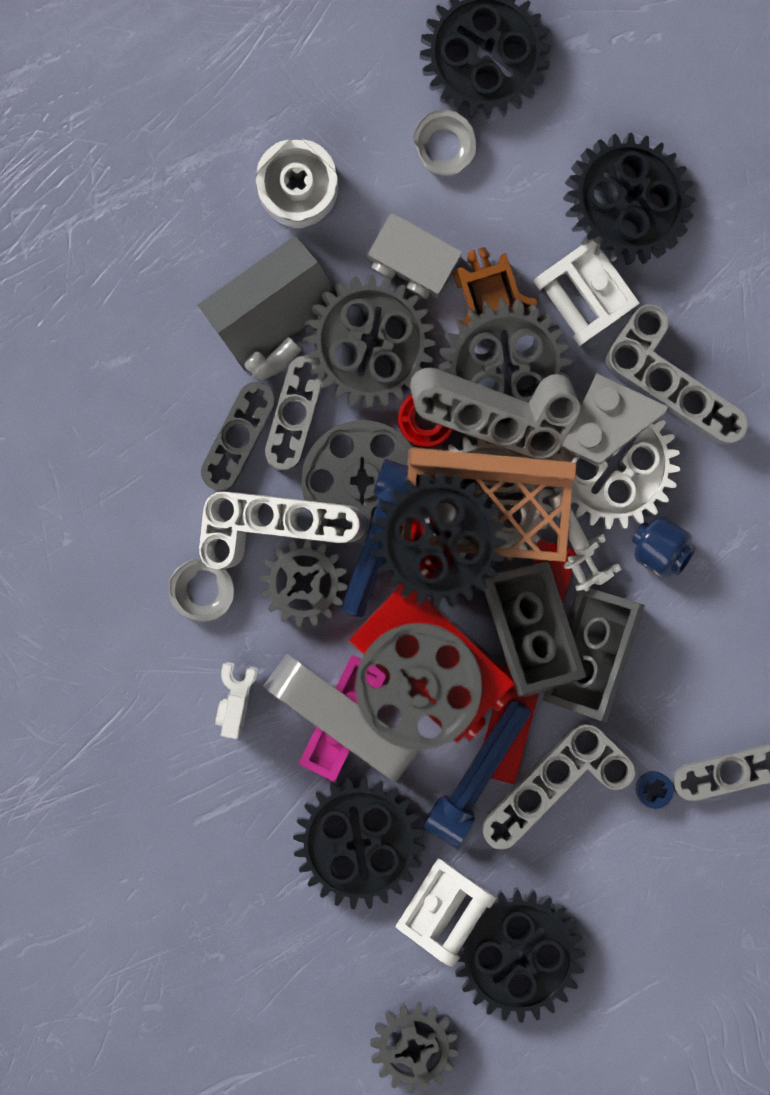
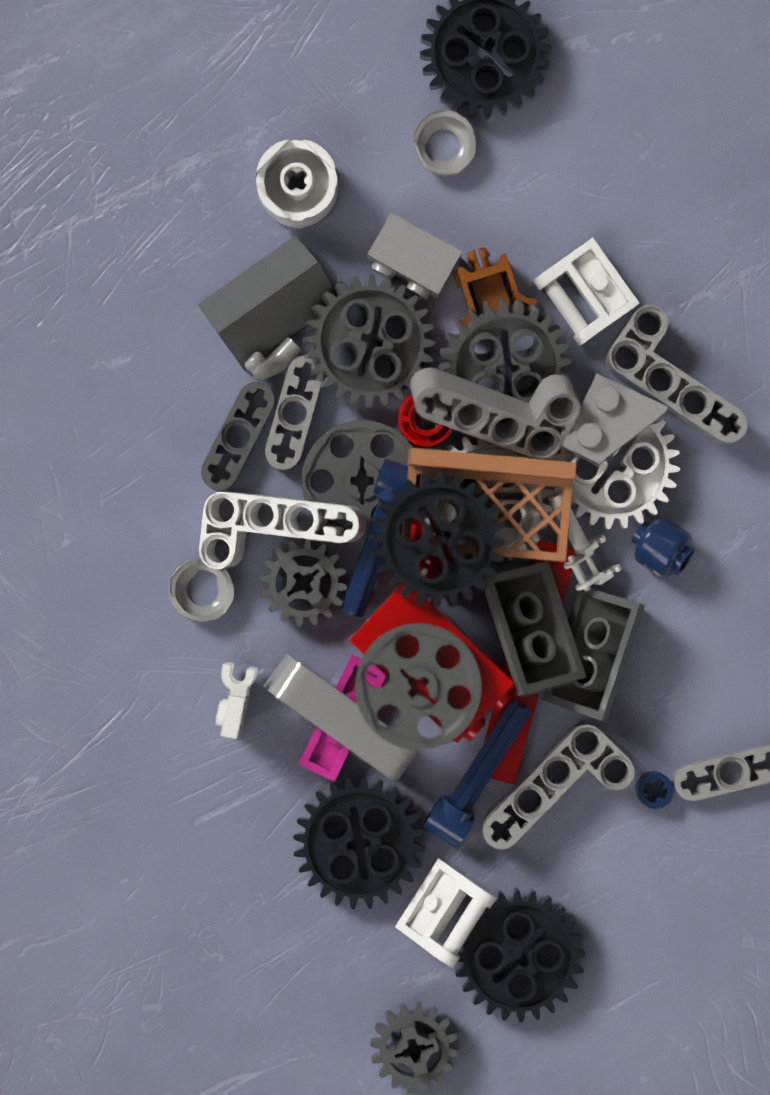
(653, 175): black gear -> none

